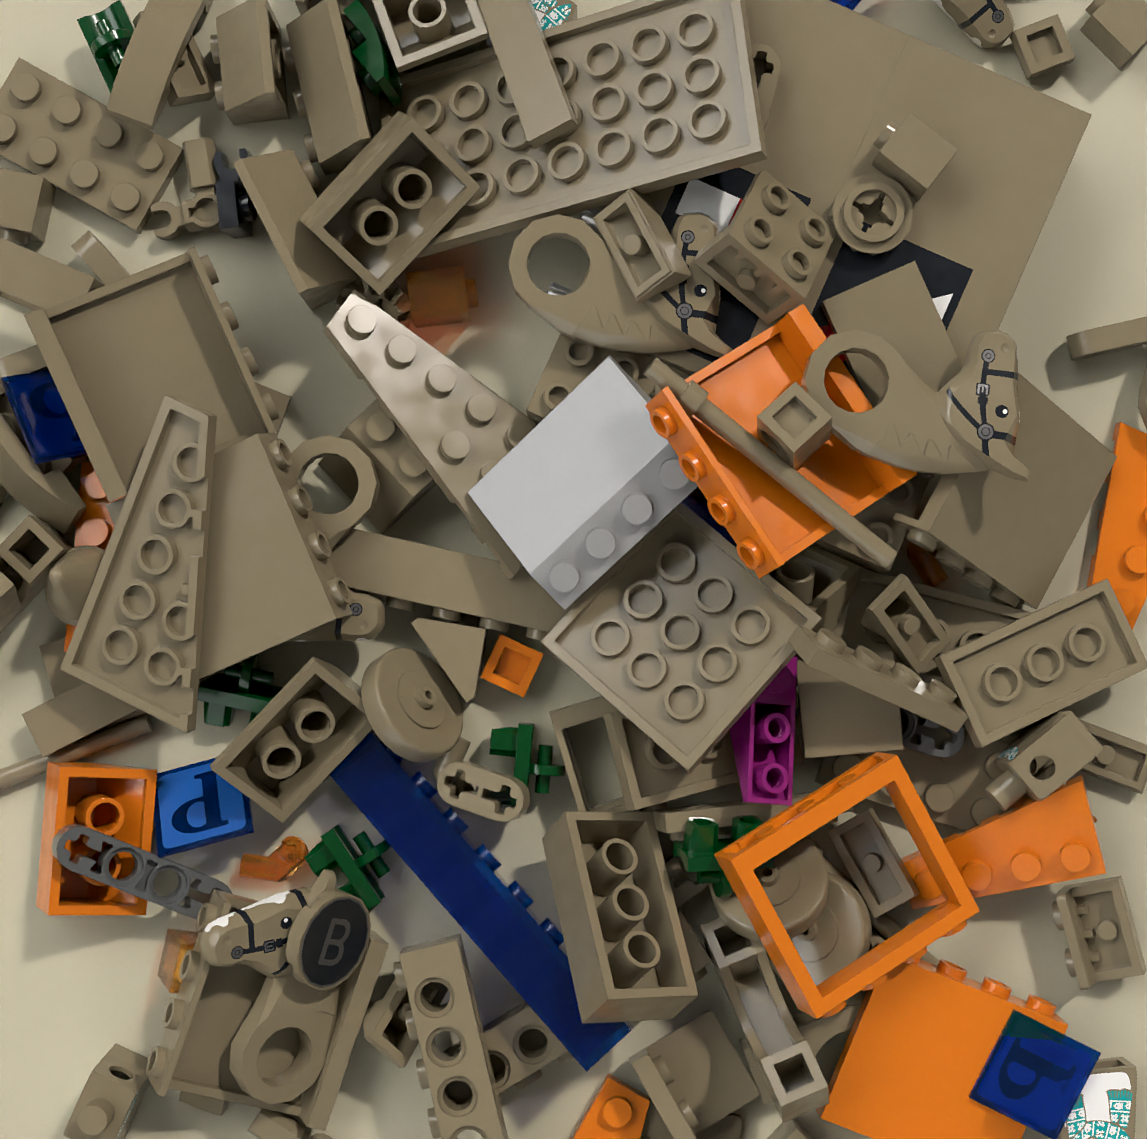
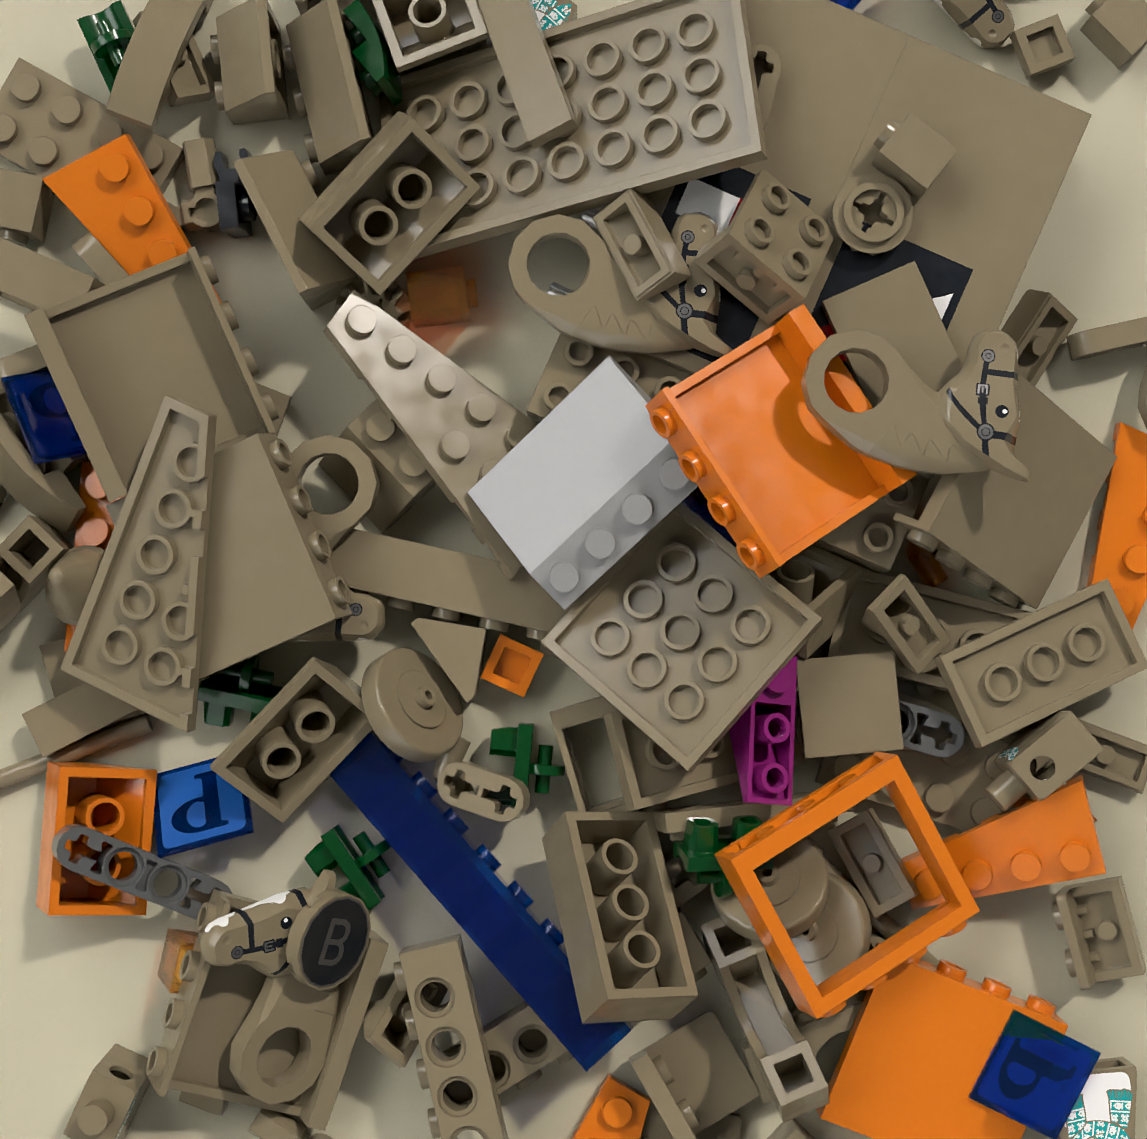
(121, 205): none -> orange wing
(279, 864): clear orange arm -> none
(695, 402): dark tan bar -> none
(794, 426): dark tan brick -> none
(869, 673): dark tan plate -> none
(1039, 329): none -> dark tan slope

